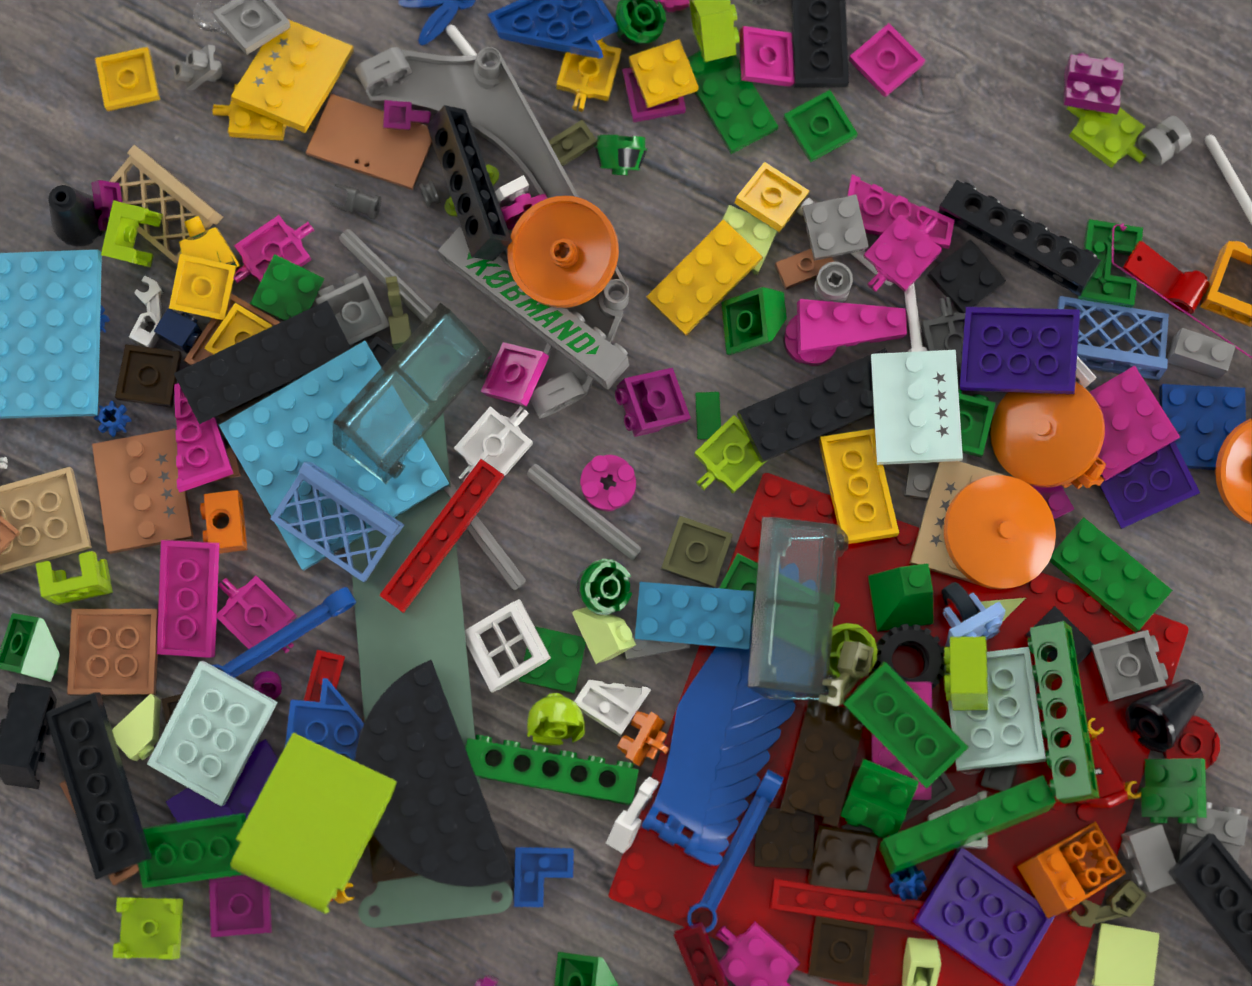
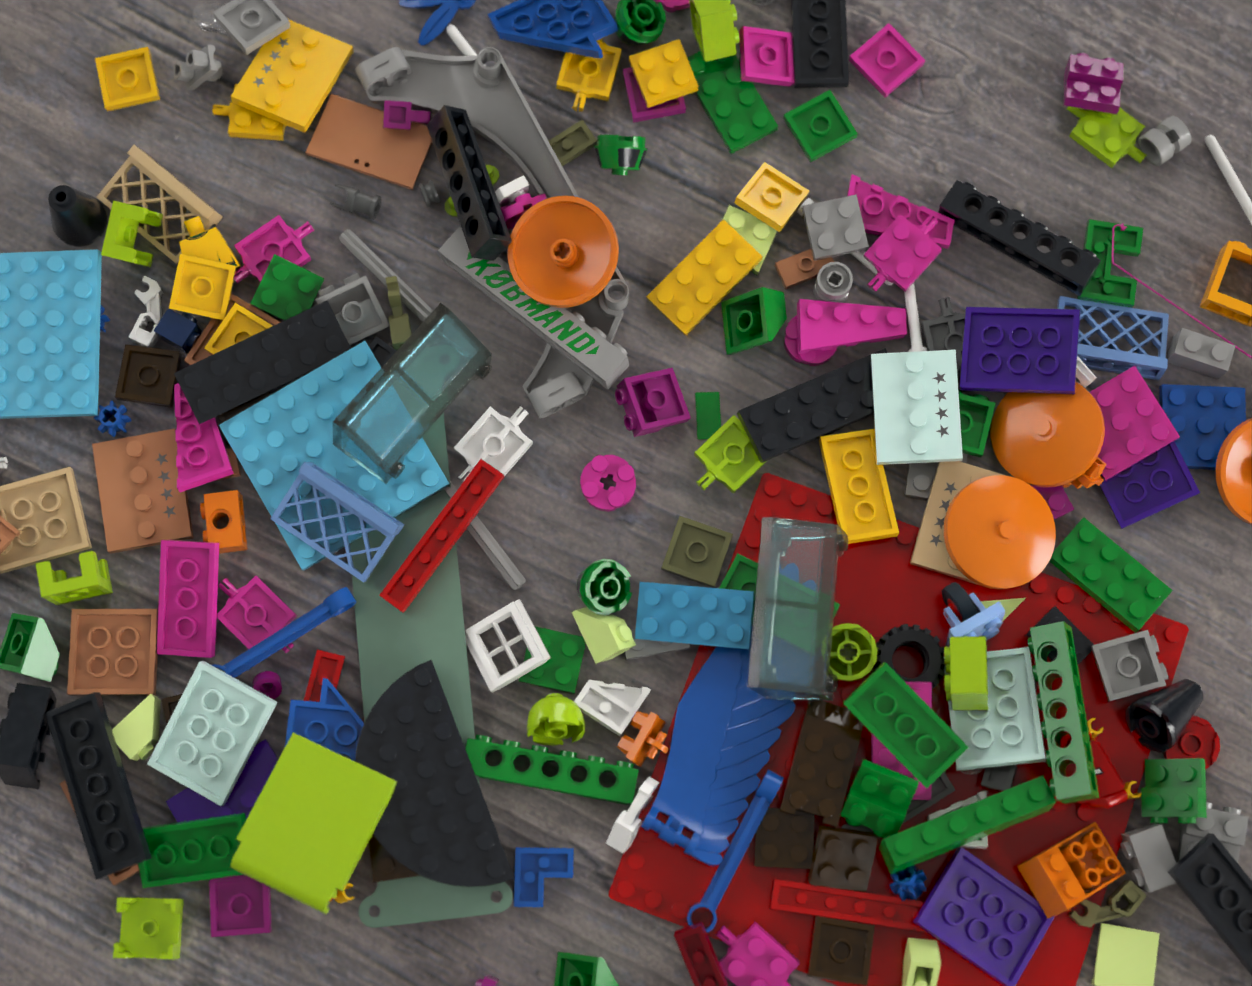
(103, 194): magenta plate -> none
(514, 374): dark pink plate -> none
(584, 512): light grey axle -> none
(852, 665): olive piece -> none
(902, 597): green slope -> none
(966, 277): black plate -> none
(1180, 288): red door -> none

